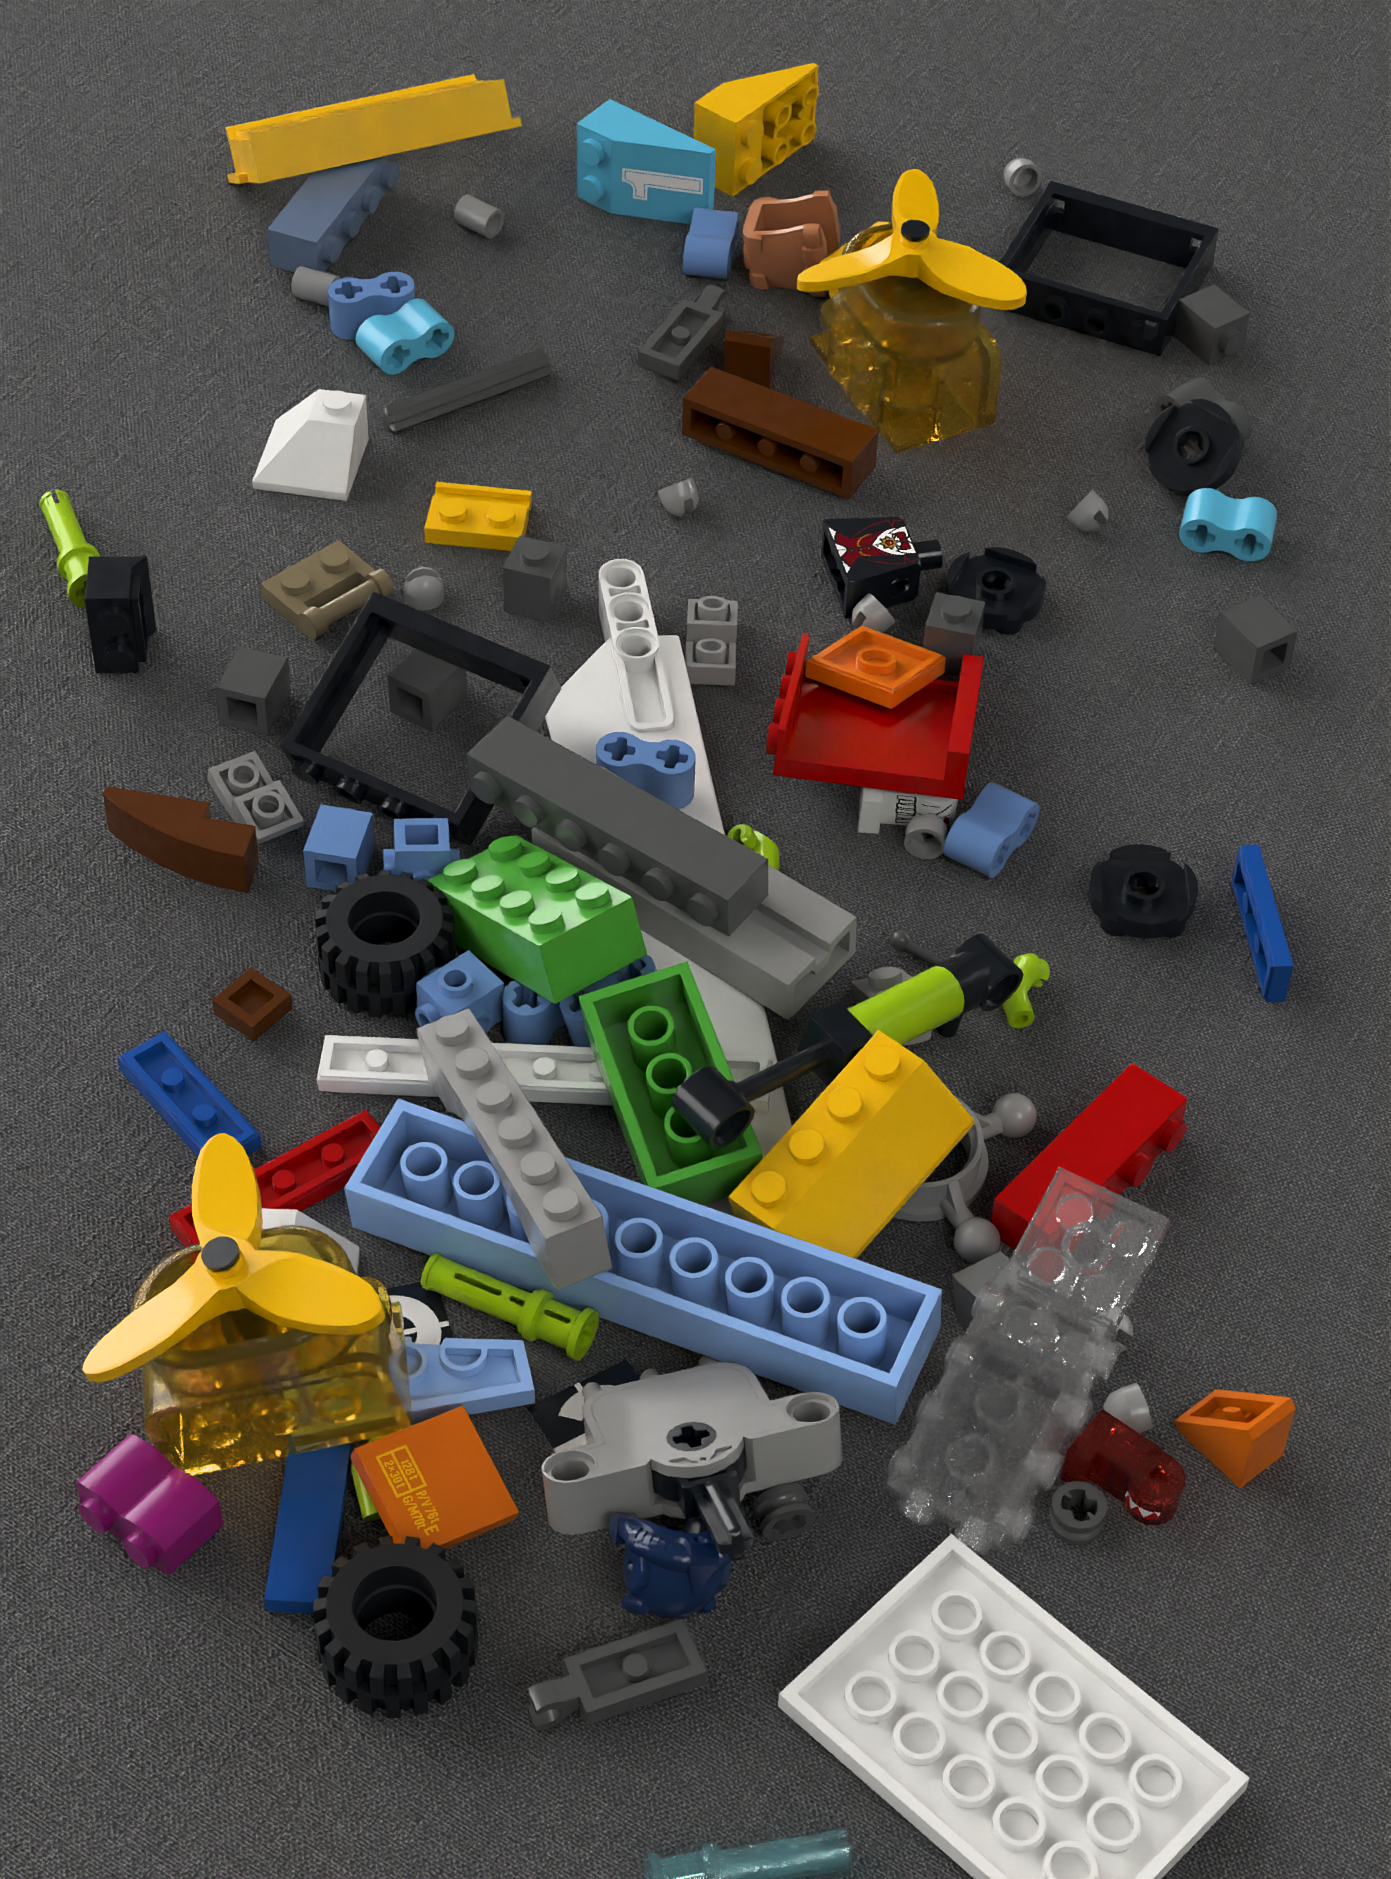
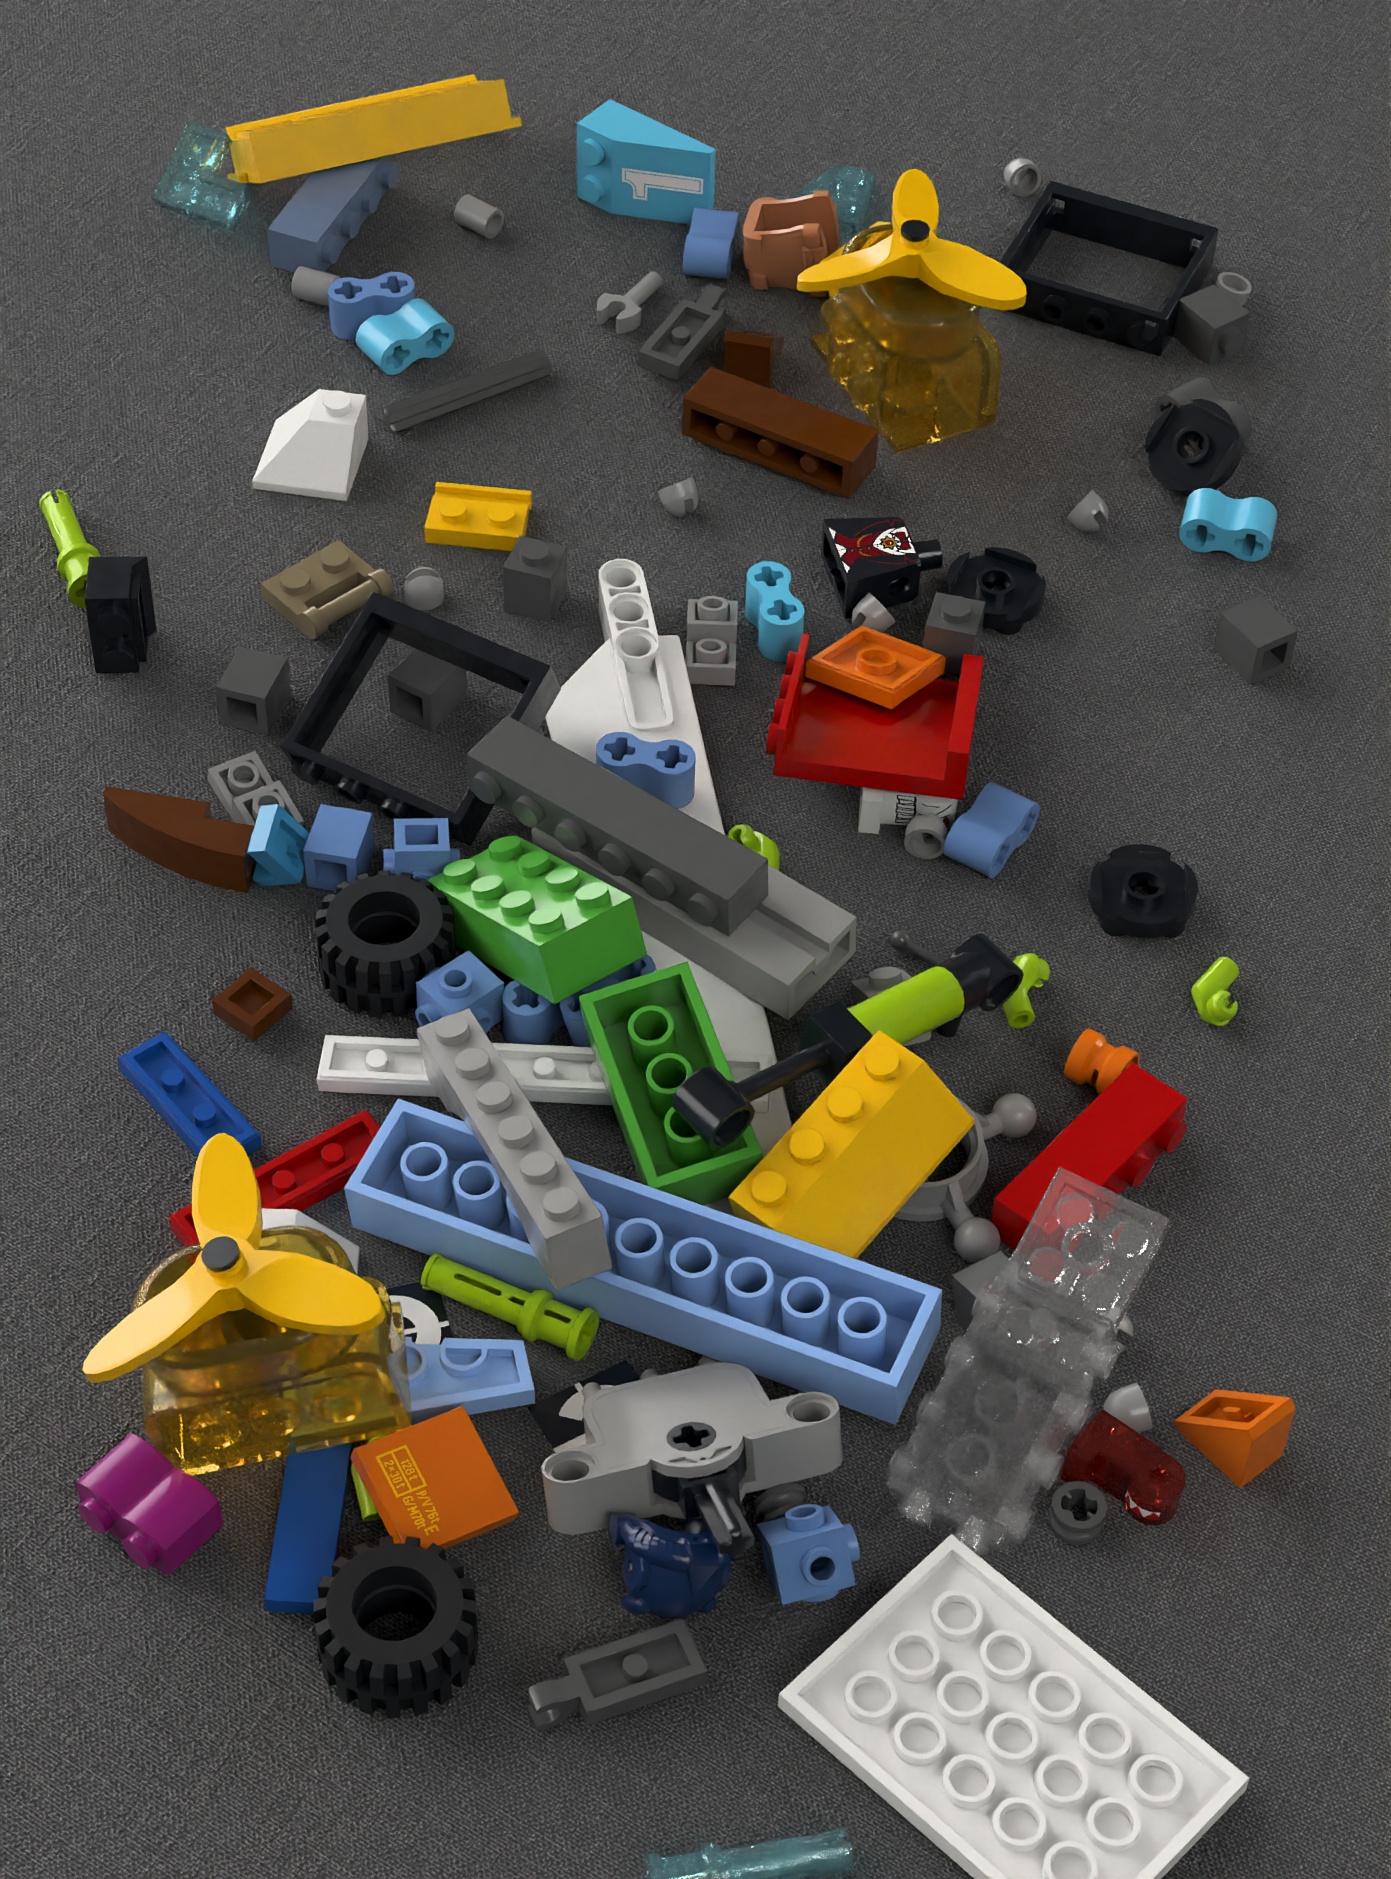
(192, 181): none -> clear light blue plate
(277, 847): none -> dark azure bracket
(627, 306): none -> light grey bar
(757, 123): yellow slope -> none
(773, 610): none -> medium azure axle
(808, 1554): none -> medium blue brick
(850, 191): none -> clear light blue wing
(1097, 1061): none -> orange wheel
(1211, 995): none -> lime arm
(1235, 286): none -> light grey hinge
(1262, 923): blue tile -> none

